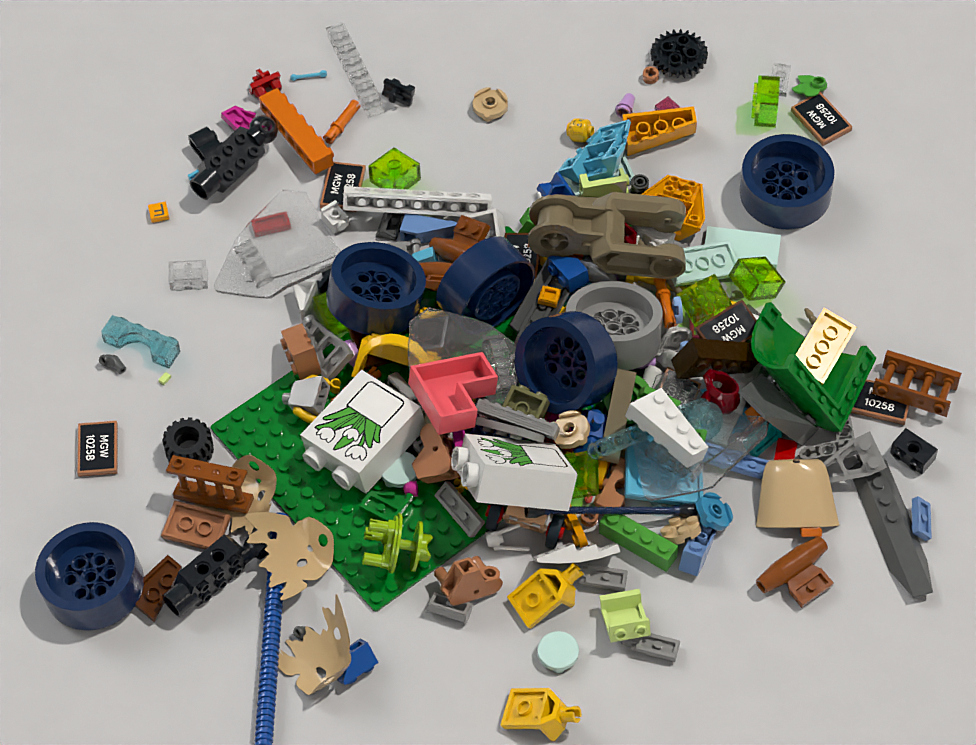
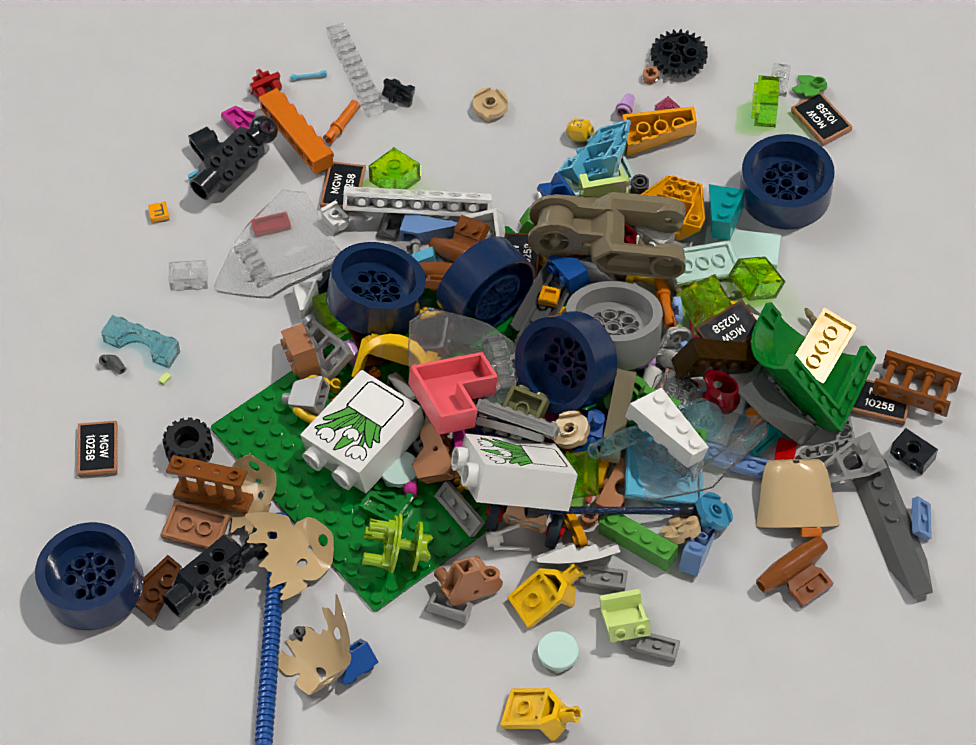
(725, 210): none -> teal wedge

